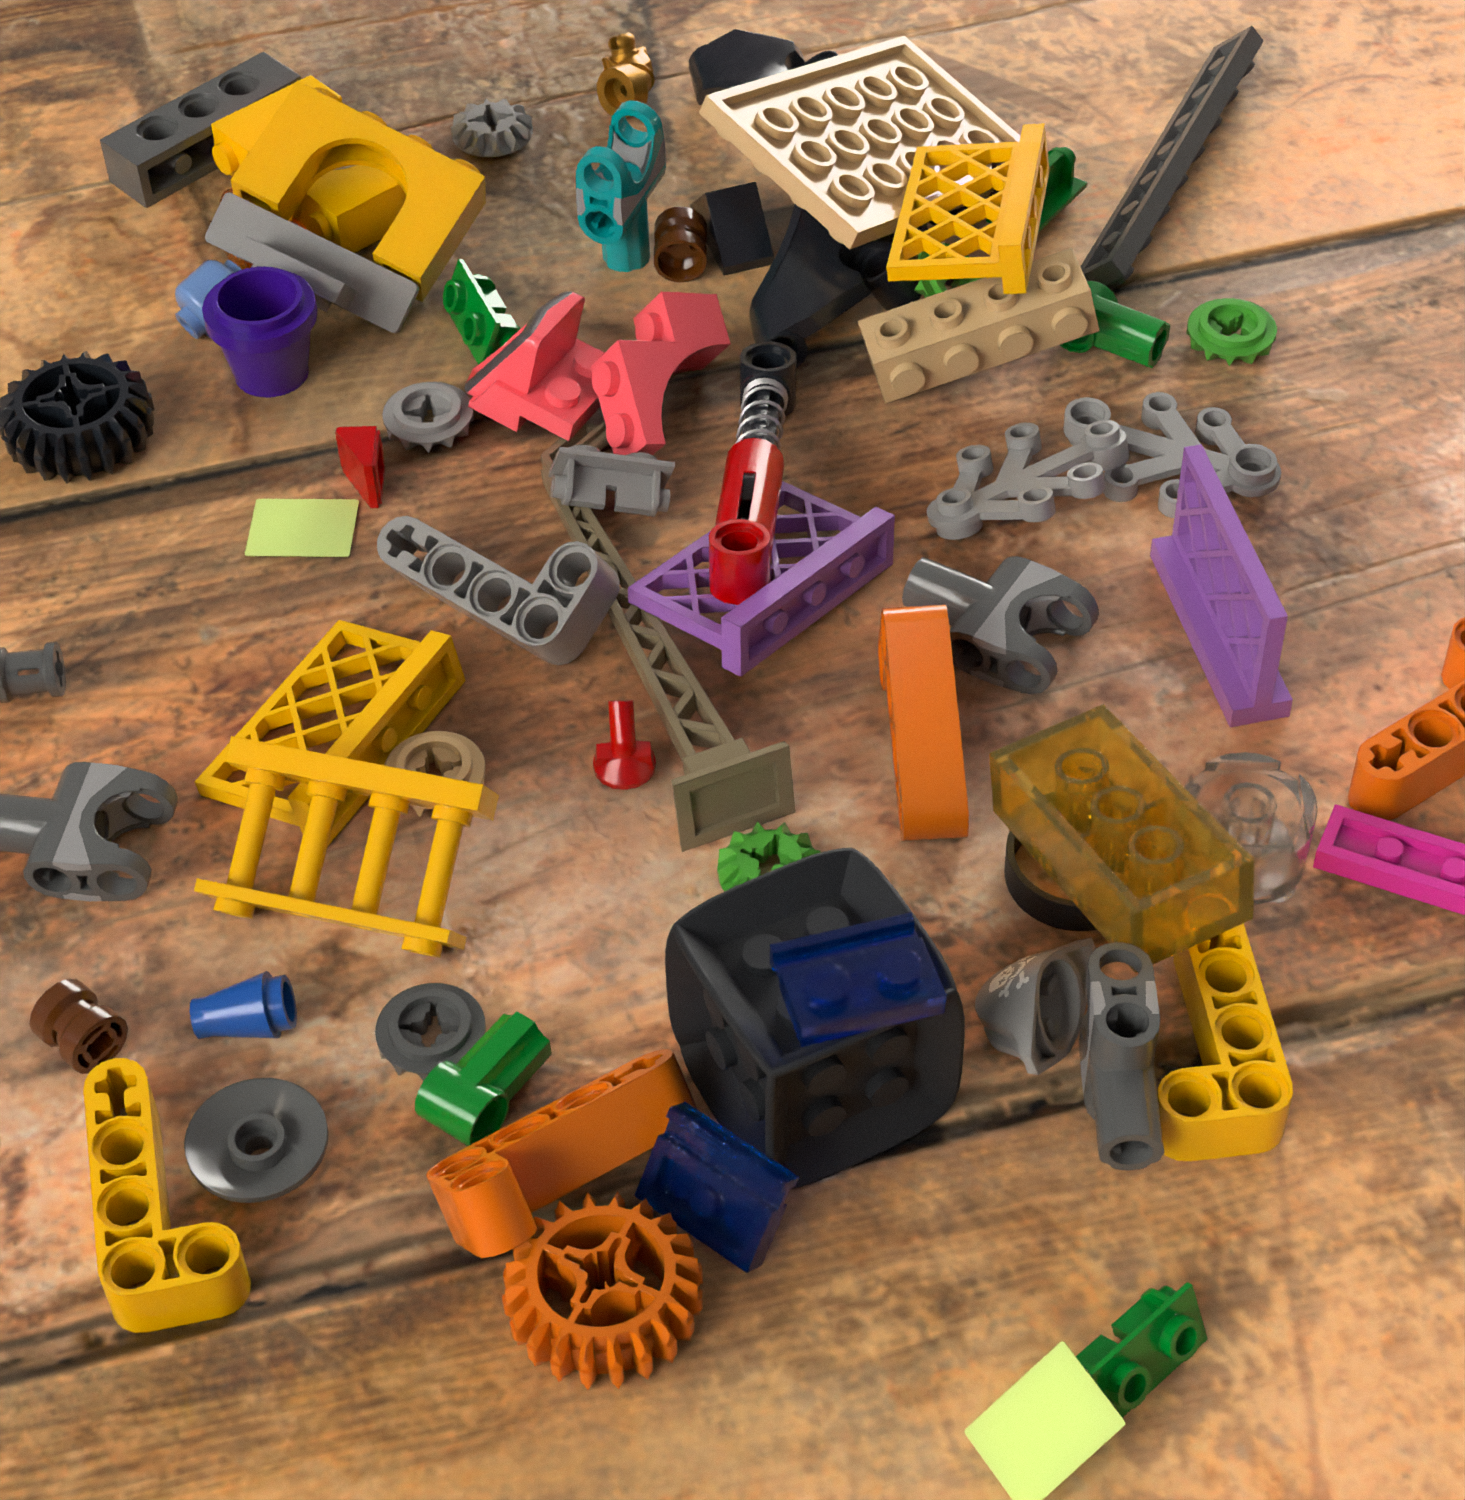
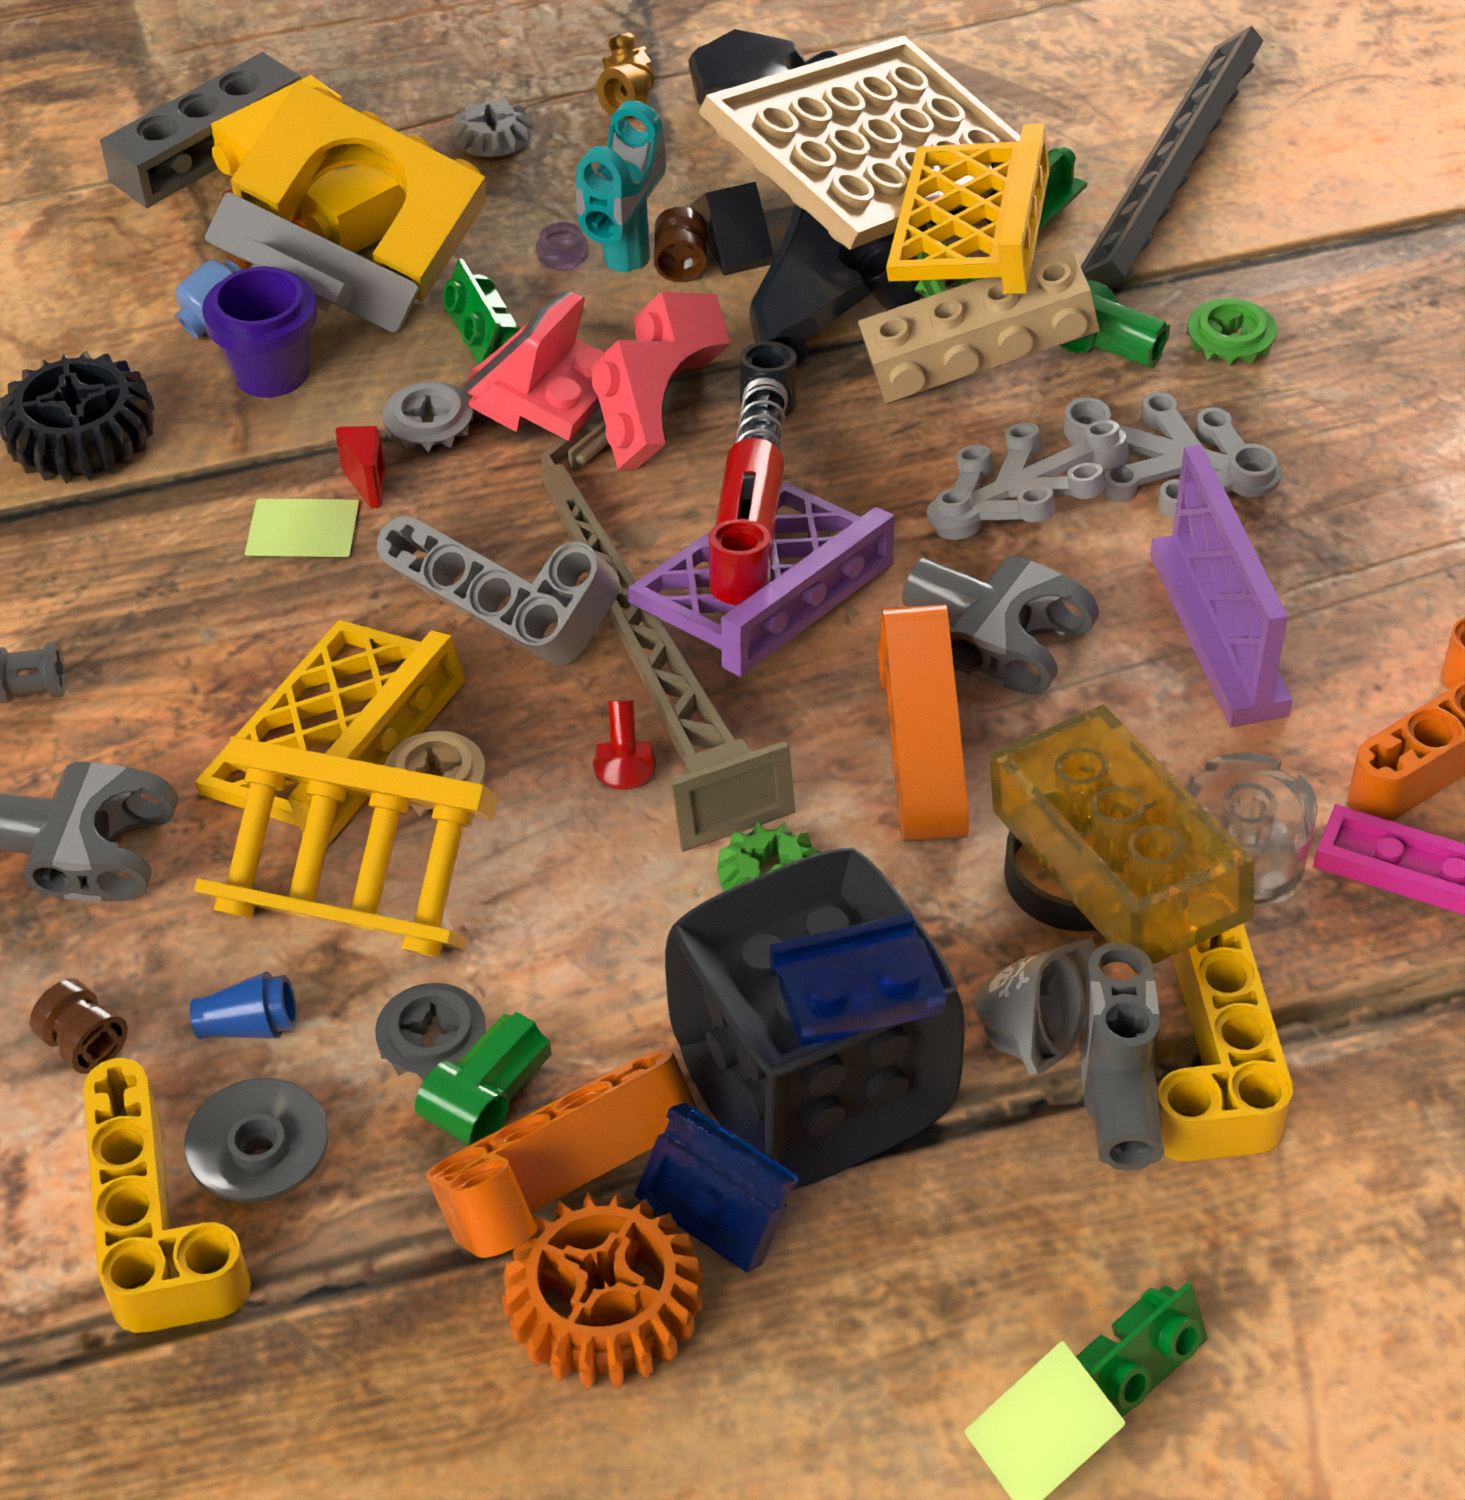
(562, 246): none -> plate
(584, 474): light grey hinge -> none

